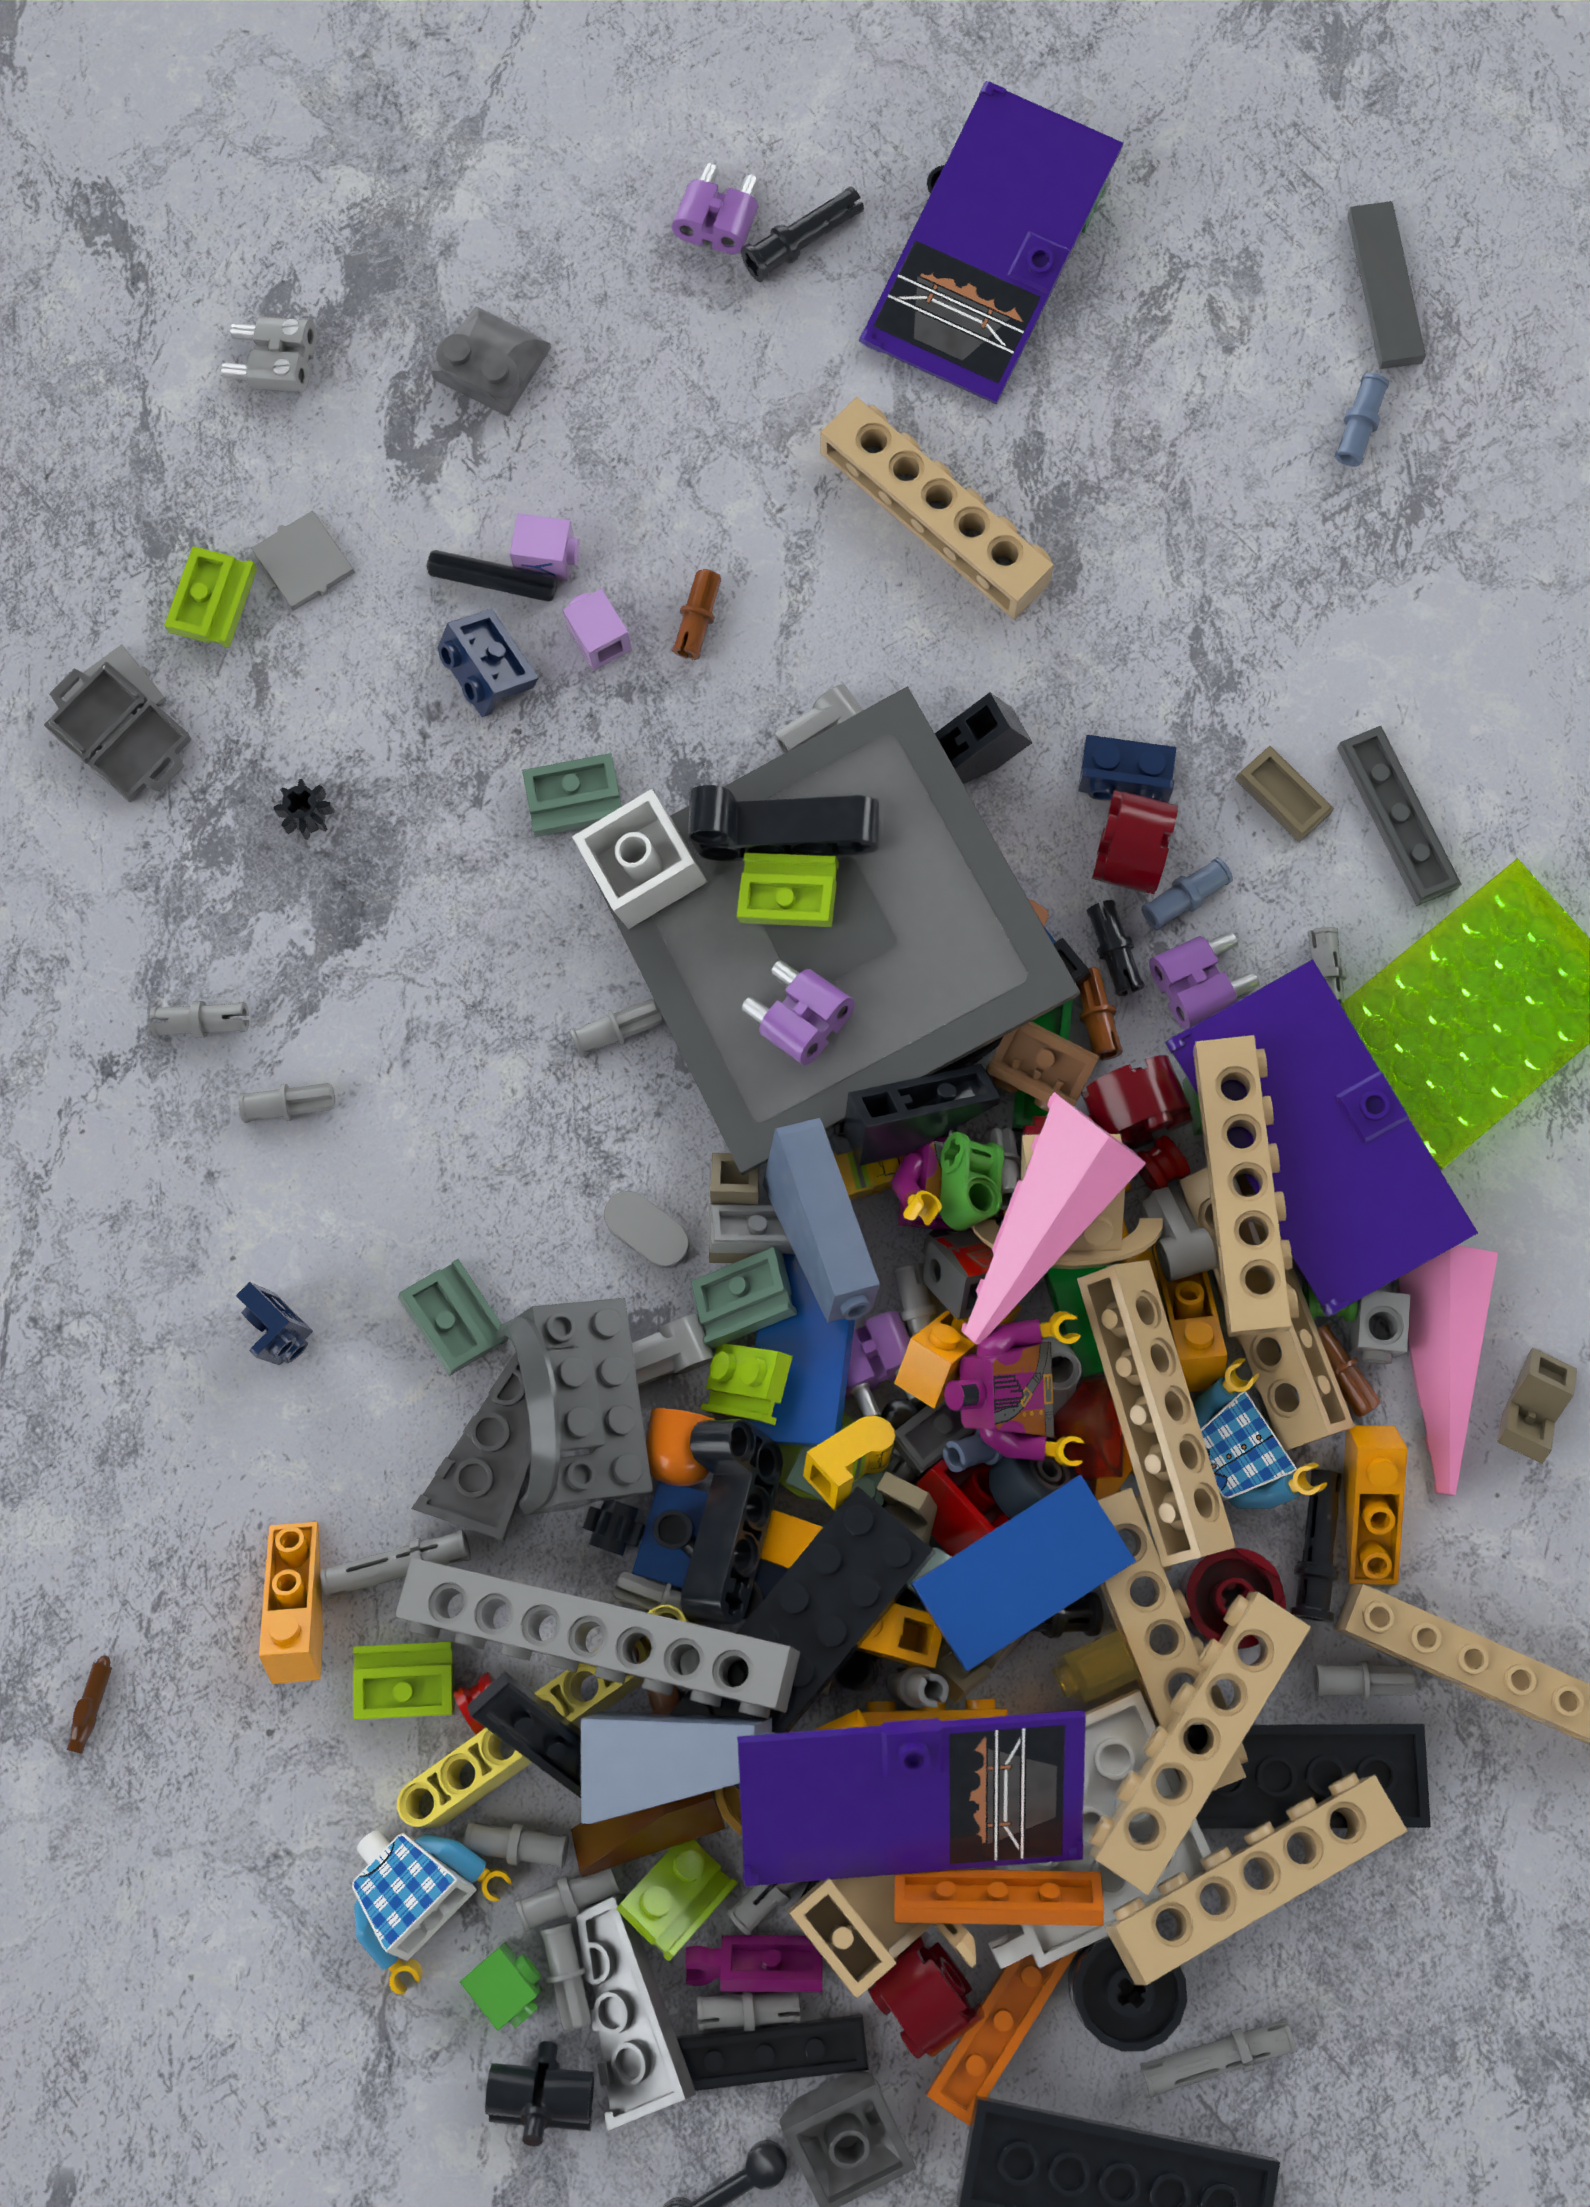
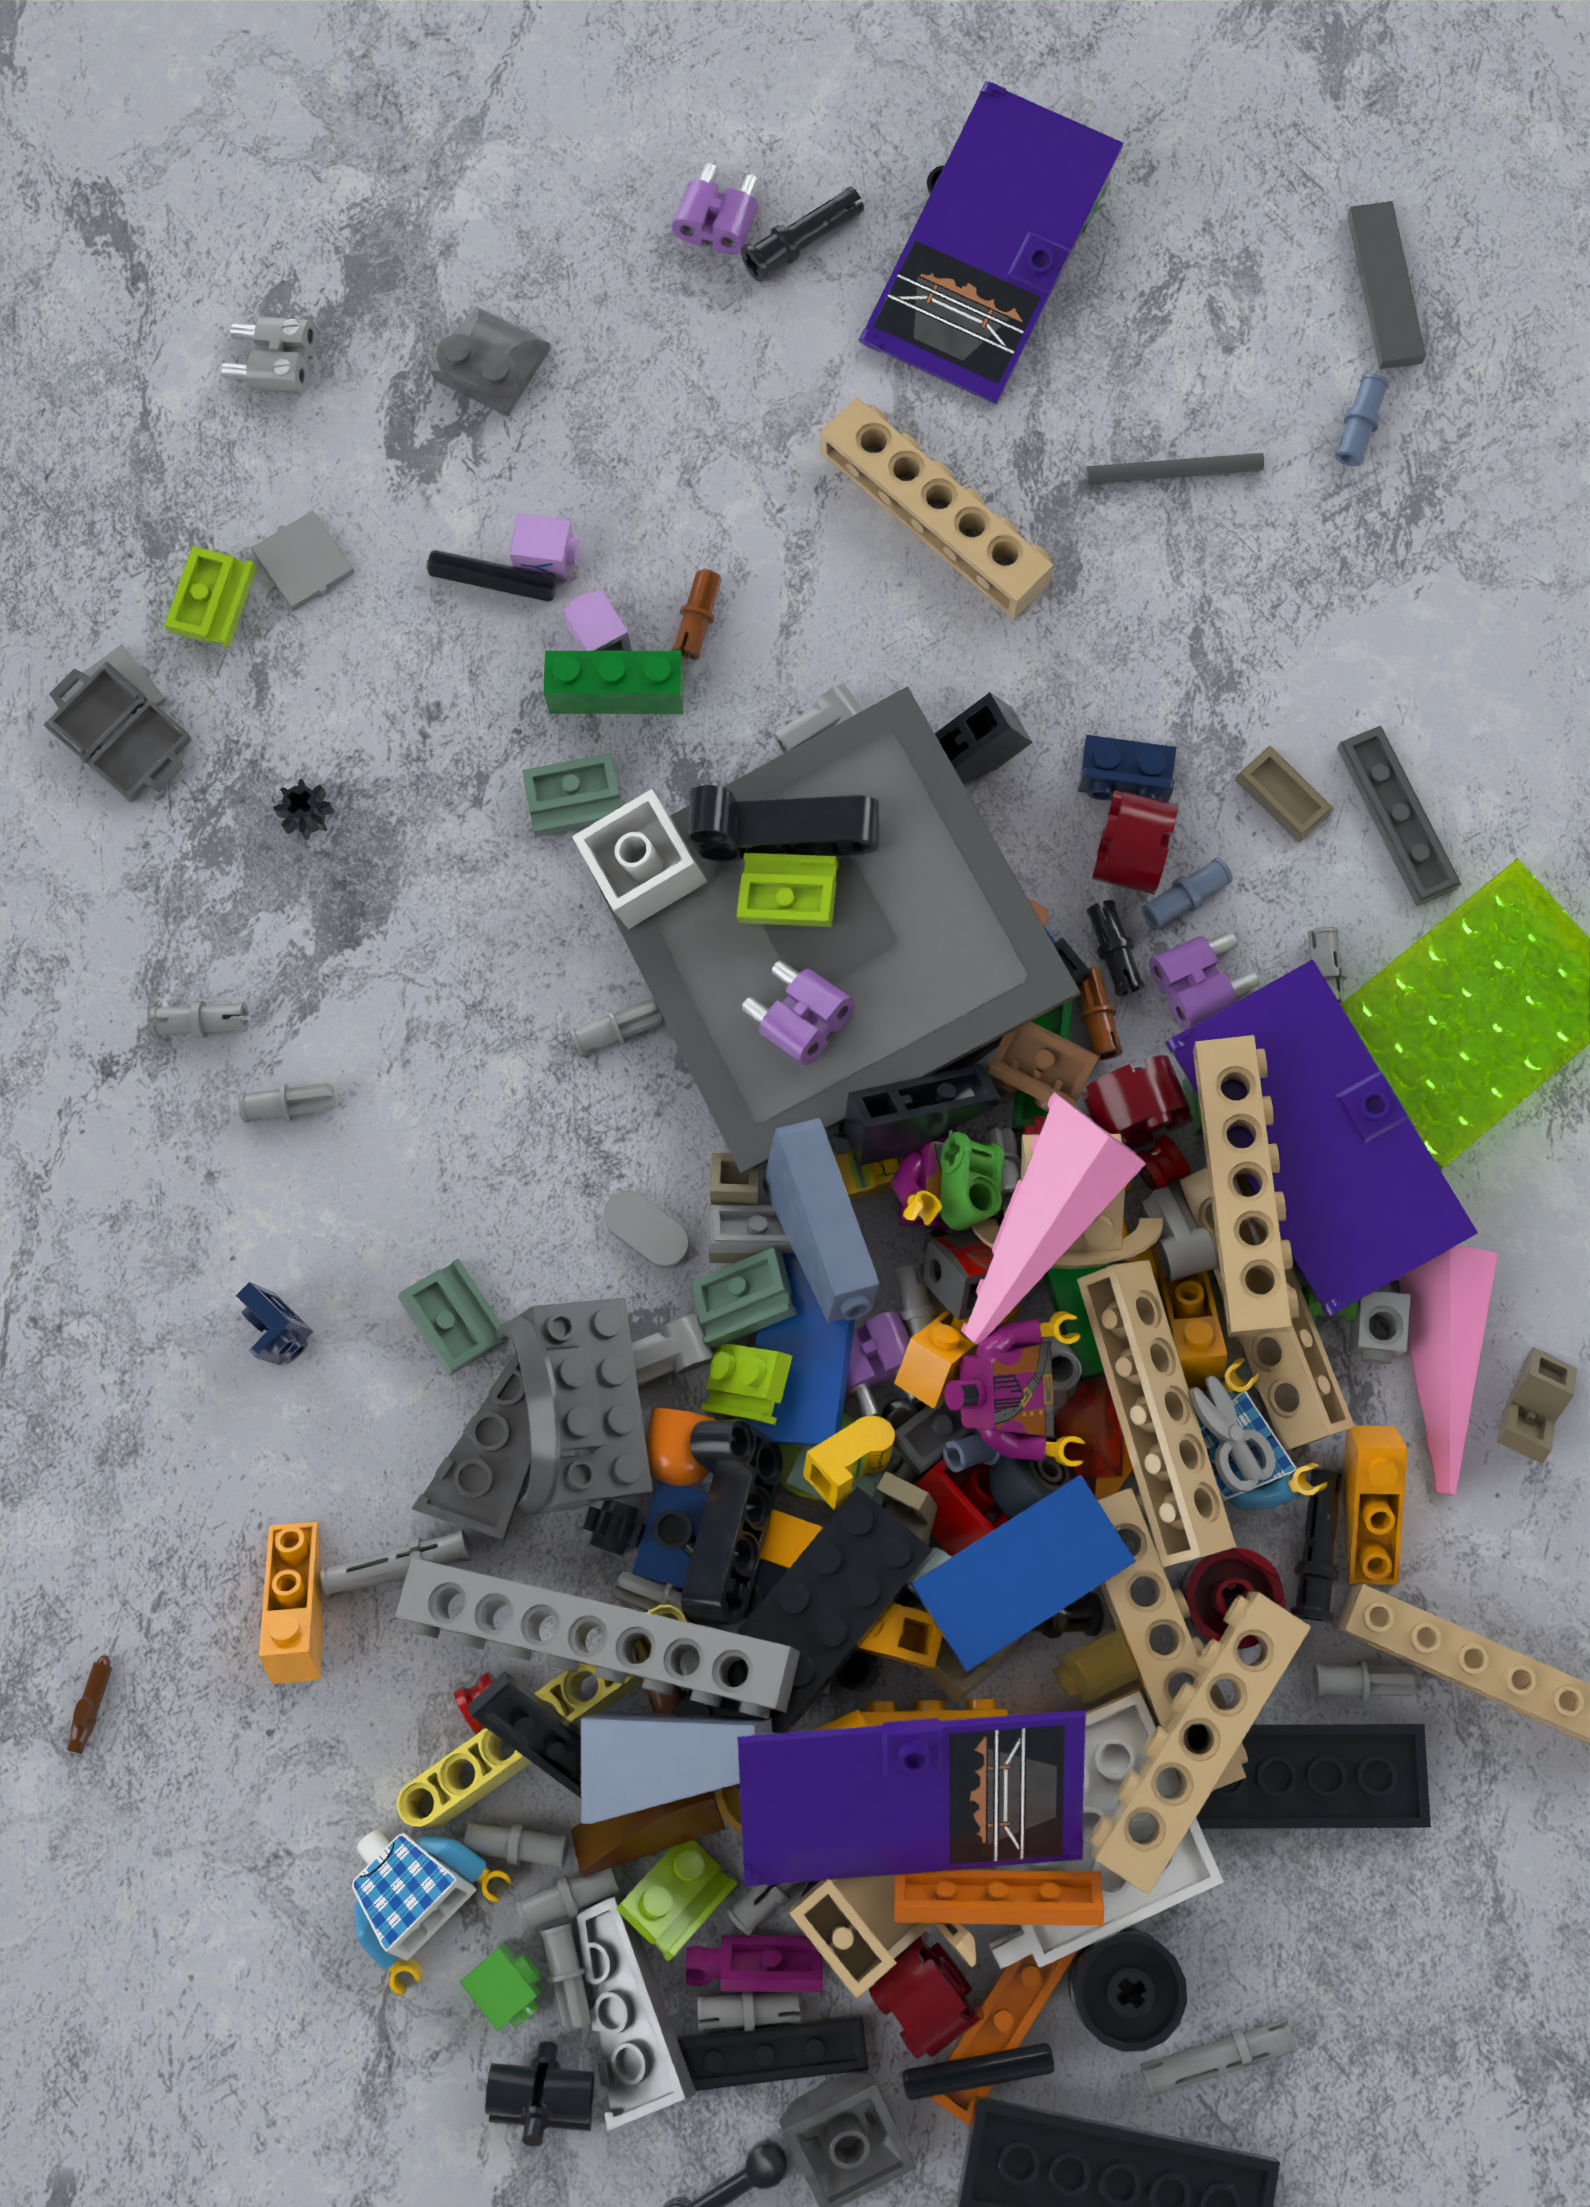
(403, 1680): lime plate -> none
(485, 660): dark blue bracket -> none
(614, 682): none -> green brick
(917, 1687): light grey pin -> none
(978, 2071): none -> black axle
(1175, 468): none -> dark grey bar
(1222, 1421): none -> light grey piece
(1352, 1383): dark orange axle -> none
(1370, 1823): tan brick -> none

